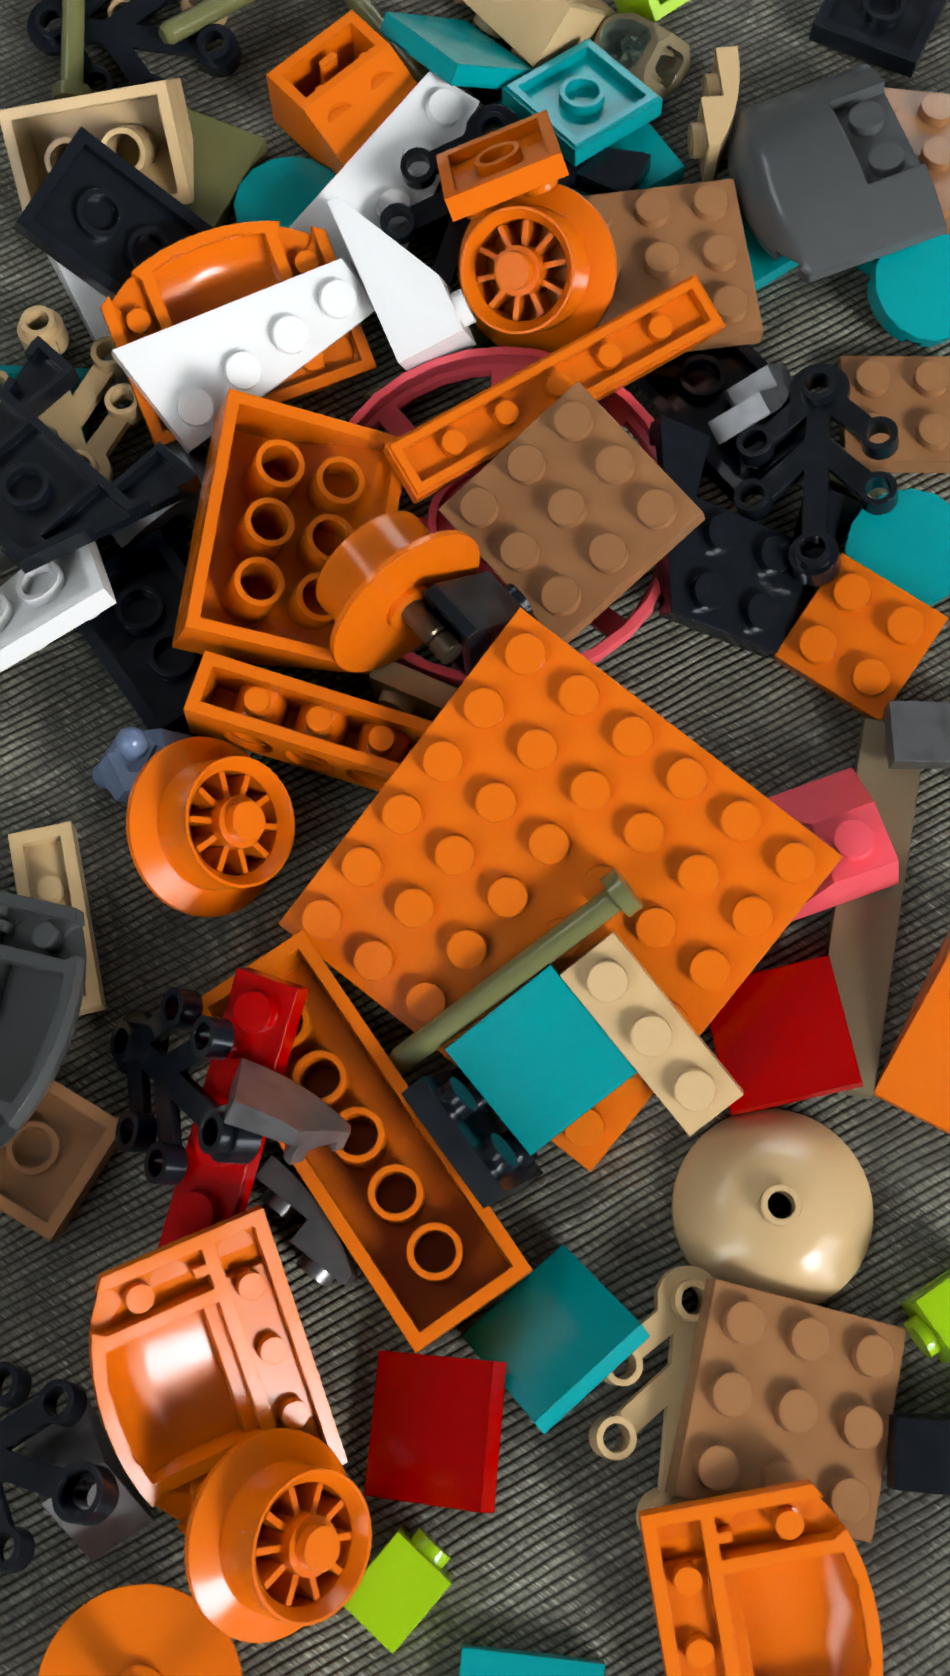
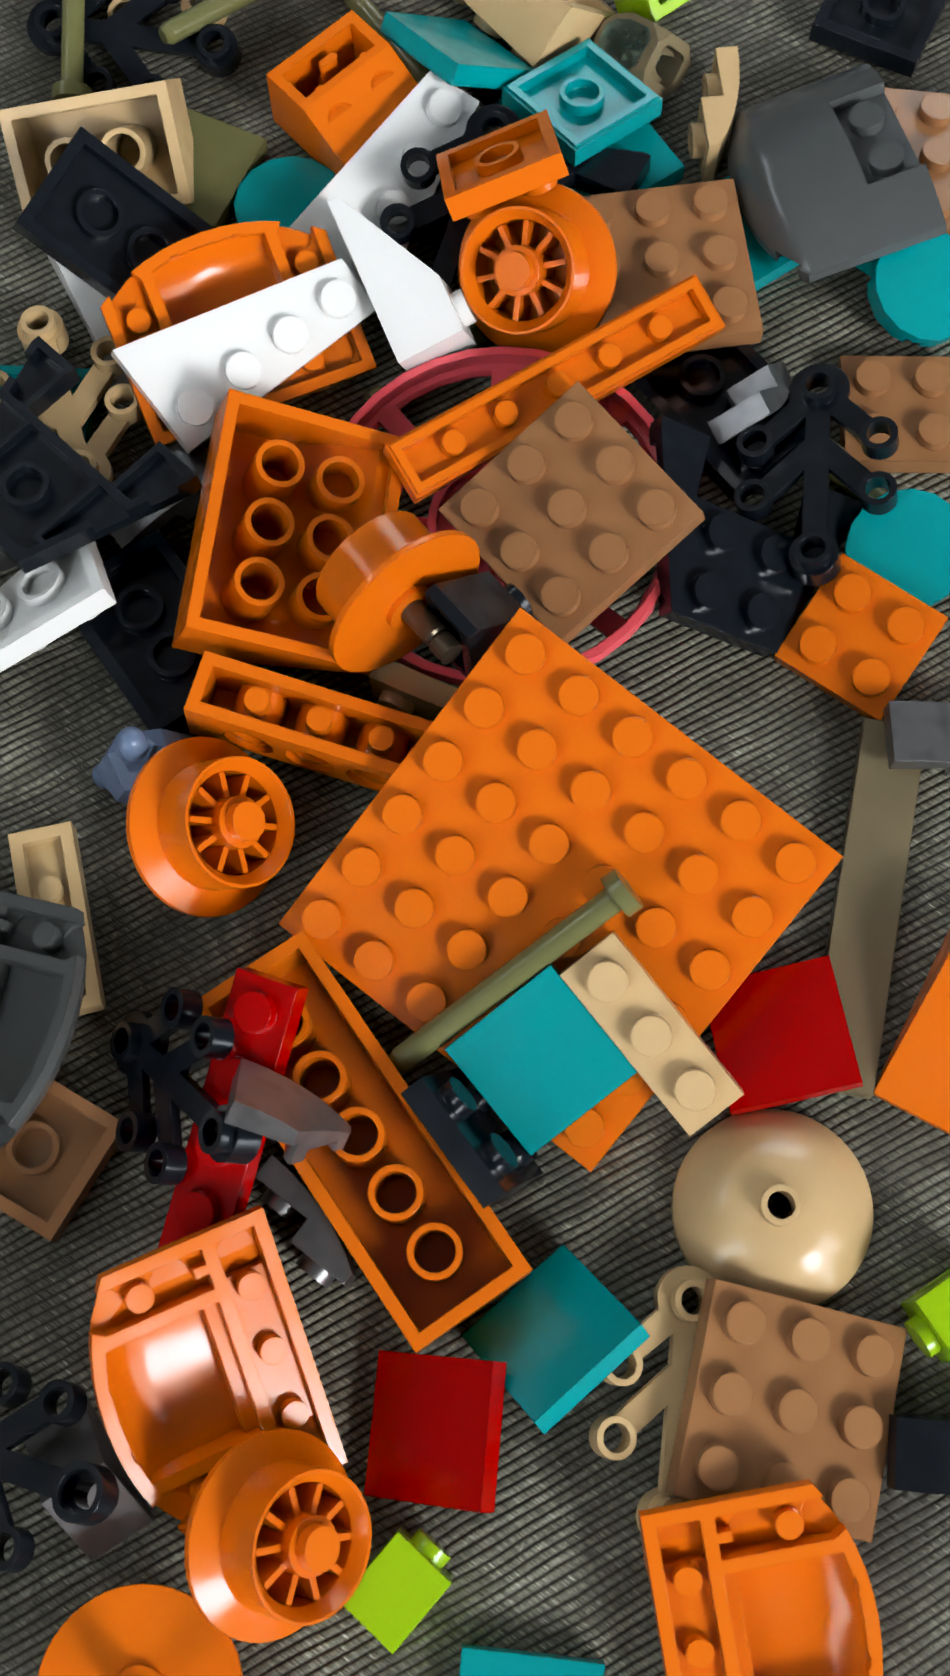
(849, 822): coral slope -> none

